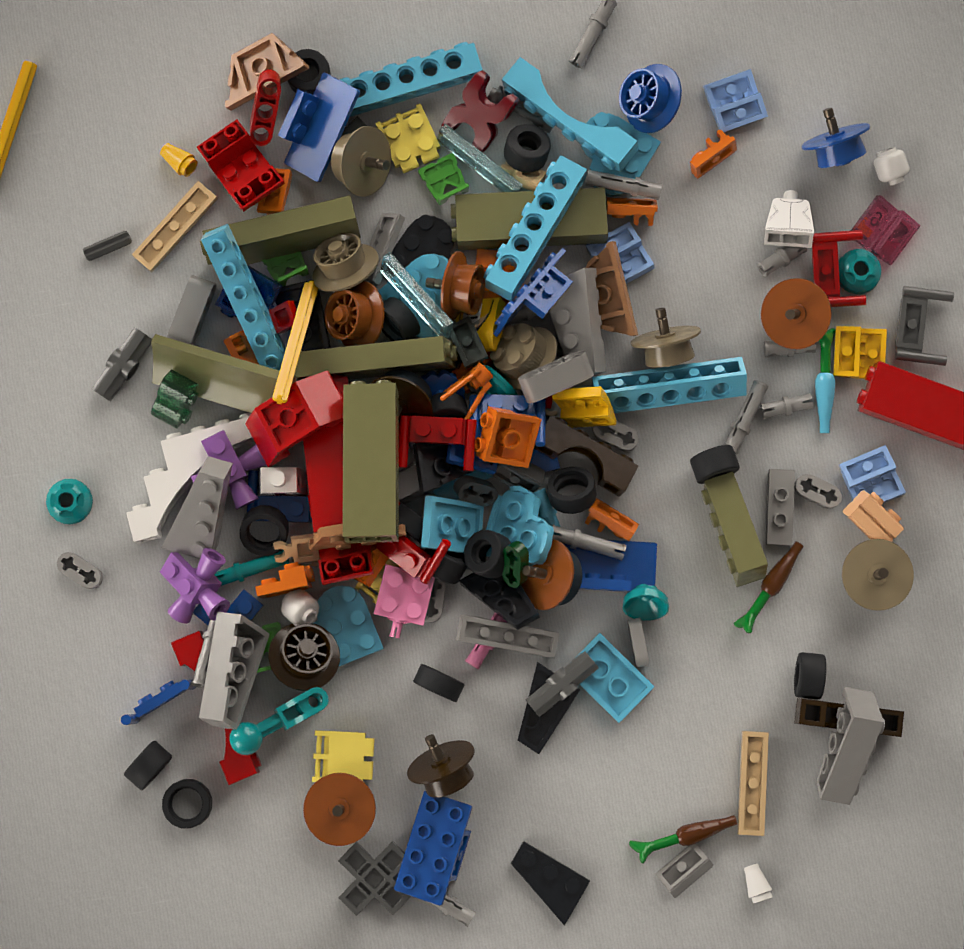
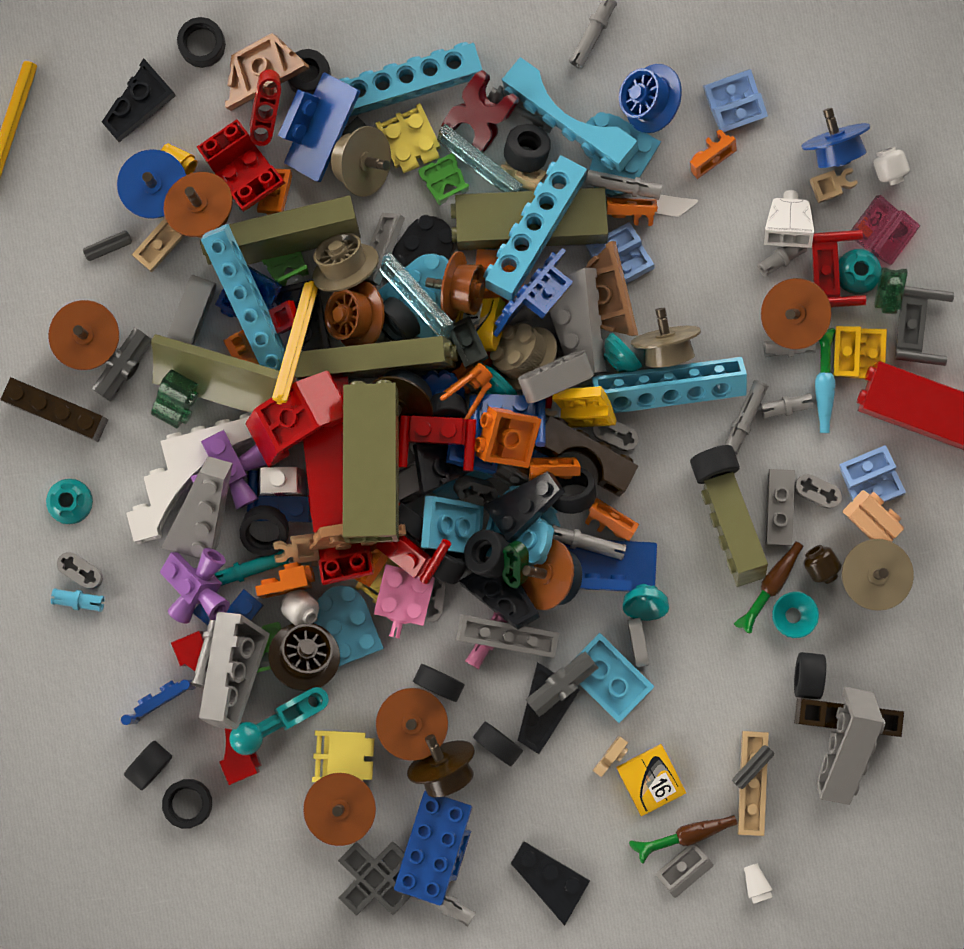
(54, 409): none -> dark brown arch
(77, 600): none -> medium azure pin
(83, 335): none -> dark orange piece
(140, 100): none -> black wing
(146, 181): none -> blue piece
(196, 24): none -> black tyre
(198, 204): none -> dark orange piece
(406, 721): none -> dark orange piece
(498, 744): none -> black tyre
(524, 505): none -> black wing
(559, 466): none -> orange plate
(615, 752): none -> tan plate
(620, 355): none -> teal piece
(651, 780): none -> slope
(674, 205): none -> white sticker
(752, 767): none -> dark grey axle
(808, 612): none -> teal piece
(822, 564): none -> dark brown head
(829, 185): none -> tan plate
(890, 290): none -> clear green hips

